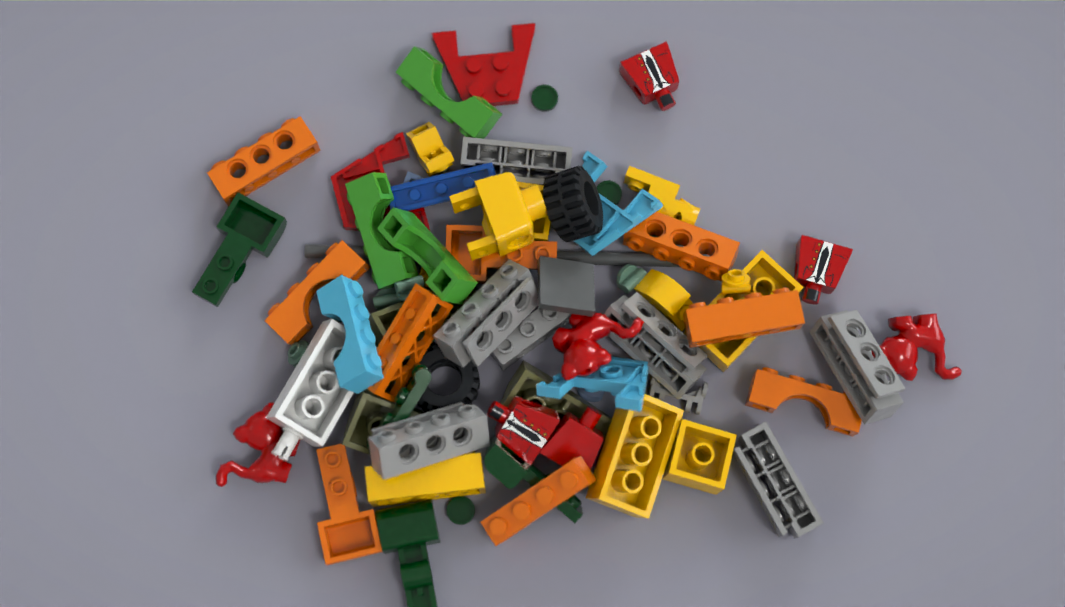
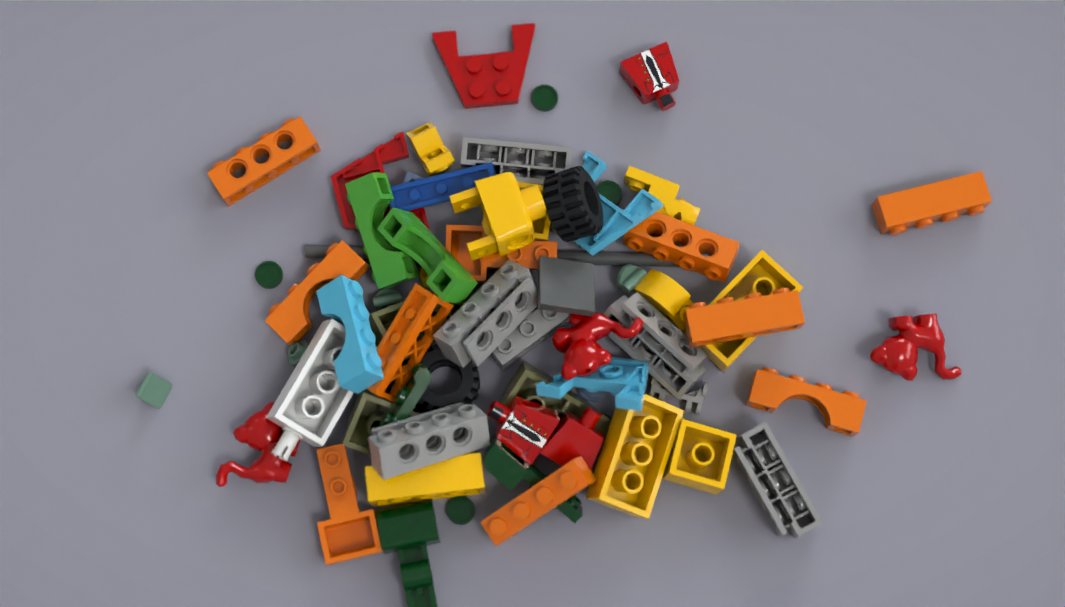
(153, 390): none -> sand green slope
(246, 228): dark green plate -> none
(269, 274): none -> dark green piece
(404, 287): sand green plate -> none
(424, 74): bright green arch -> none
(735, 282): yellow plate -> none
(819, 266): red torso -> none
(855, 366): light grey brick -> none
(931, 203): none -> orange brick

